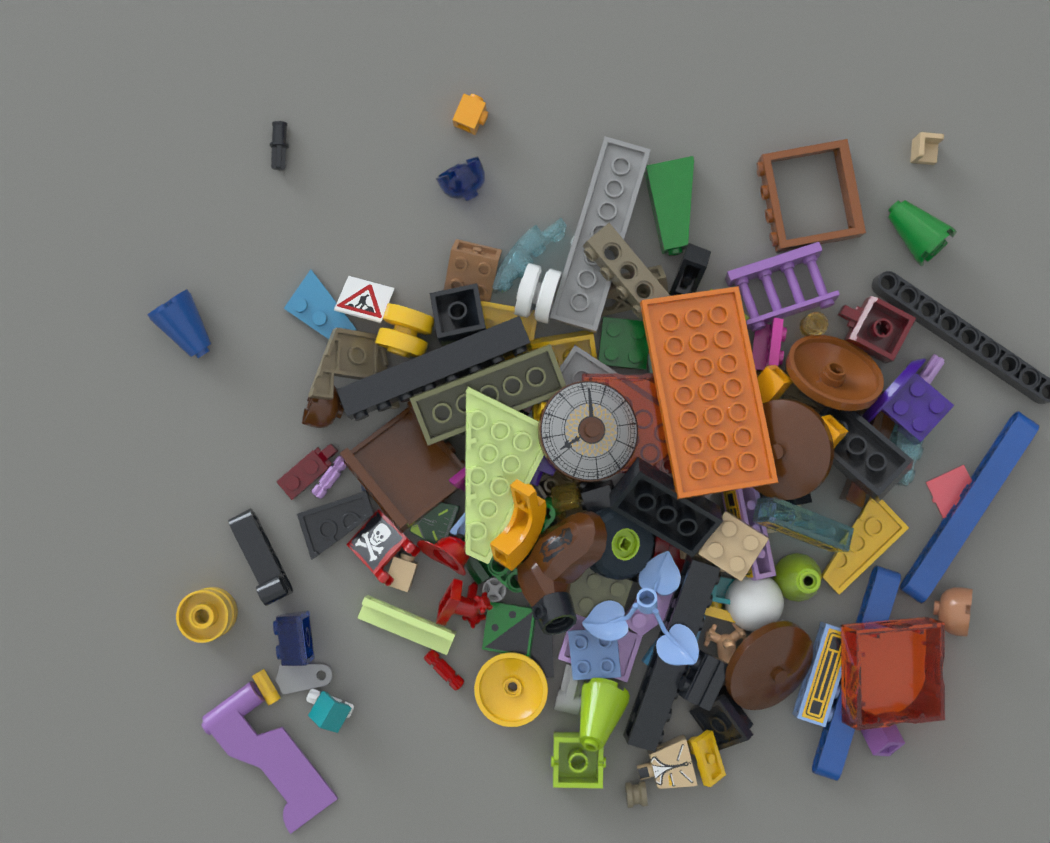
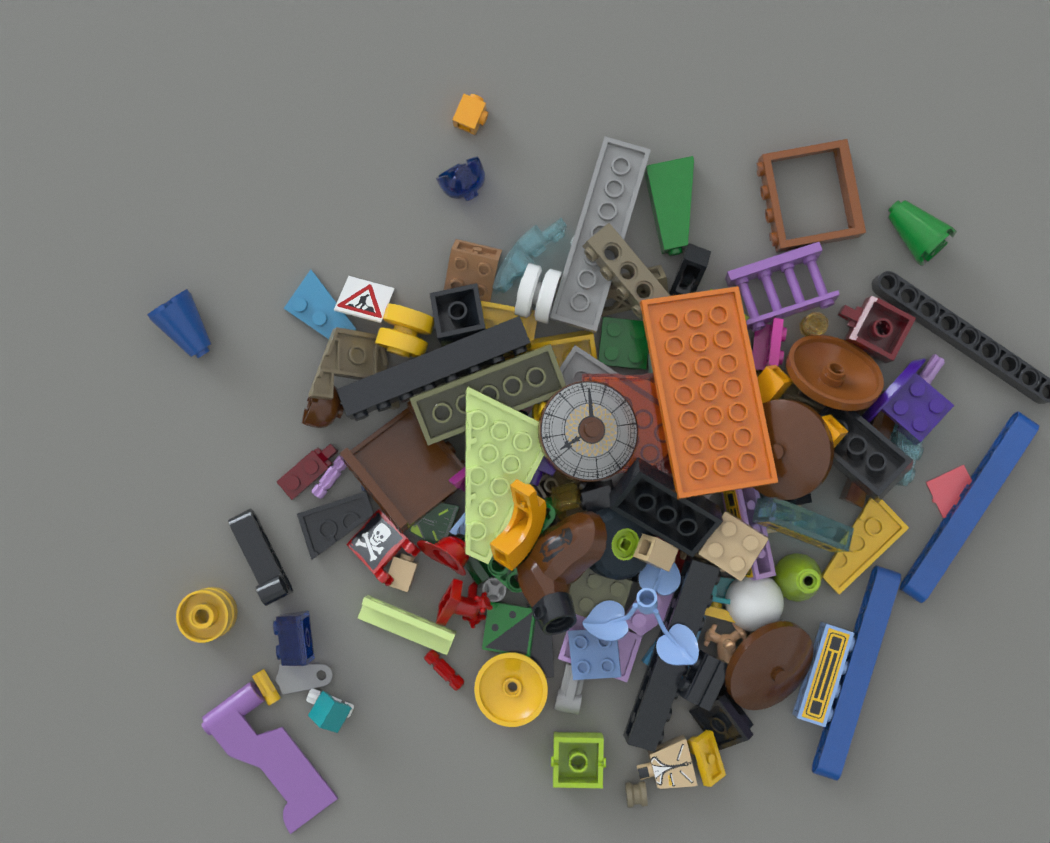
(279, 145): black axle -> none
(600, 711): lime cone -> none
(656, 552): none -> tan brick
(883, 740): medium lavender panel -> none
(892, 672): clear red tile -> none
(925, 148): tan panel -> none
(955, 610): nougat cylinder -> none

